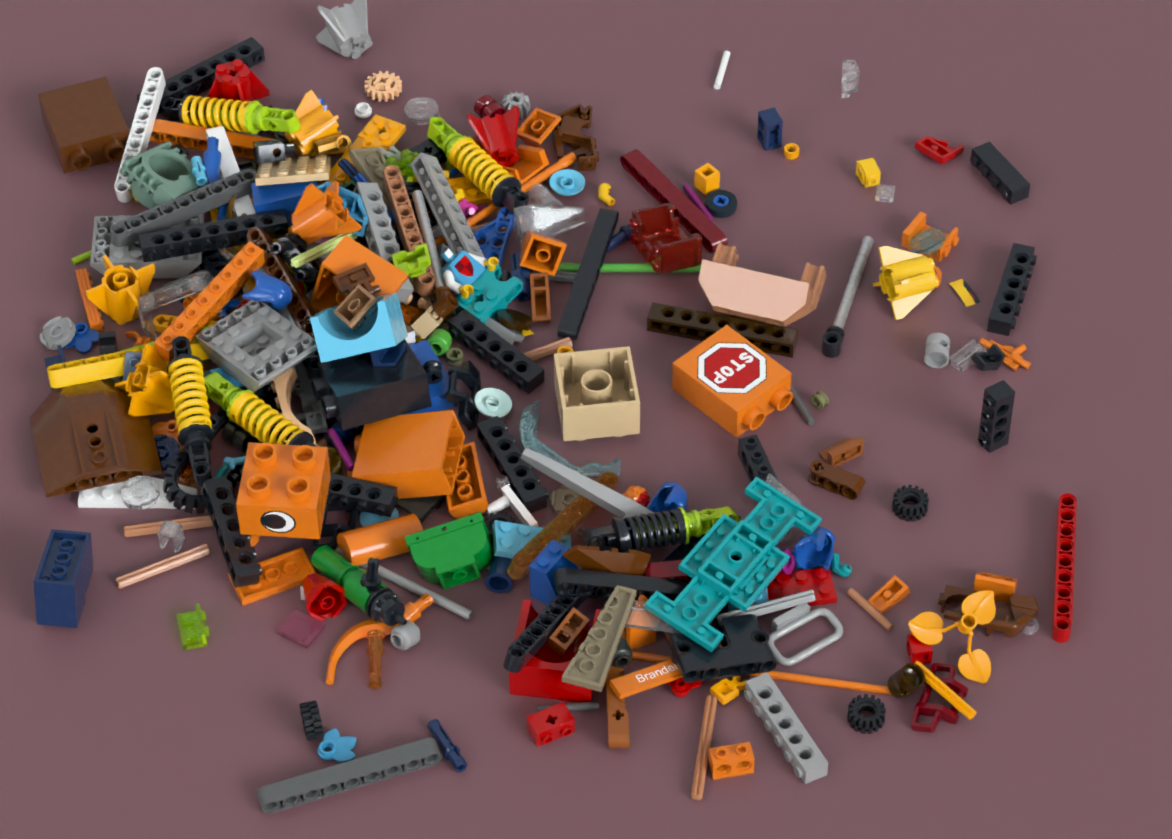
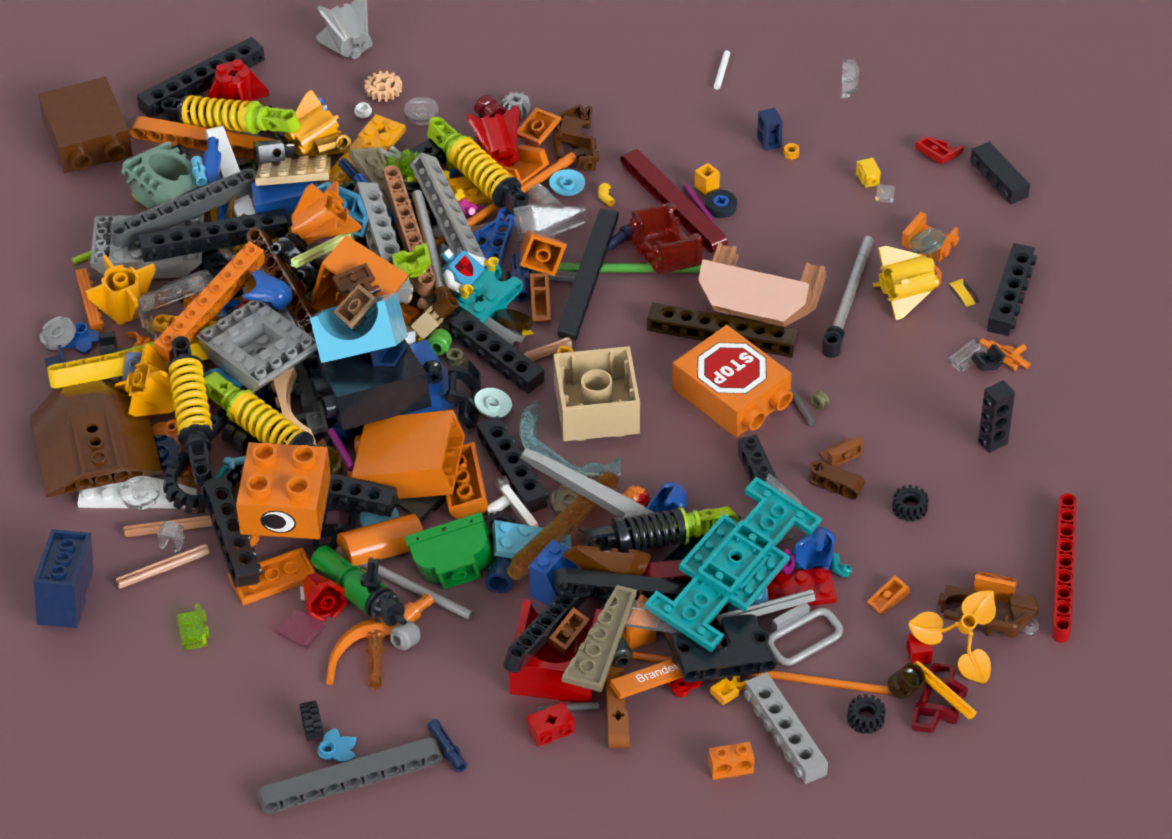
(141, 127): white beam -> none
(703, 748): nougat axle -> none
(870, 609): nougat bar -> none
(937, 350): light grey wheel -> none

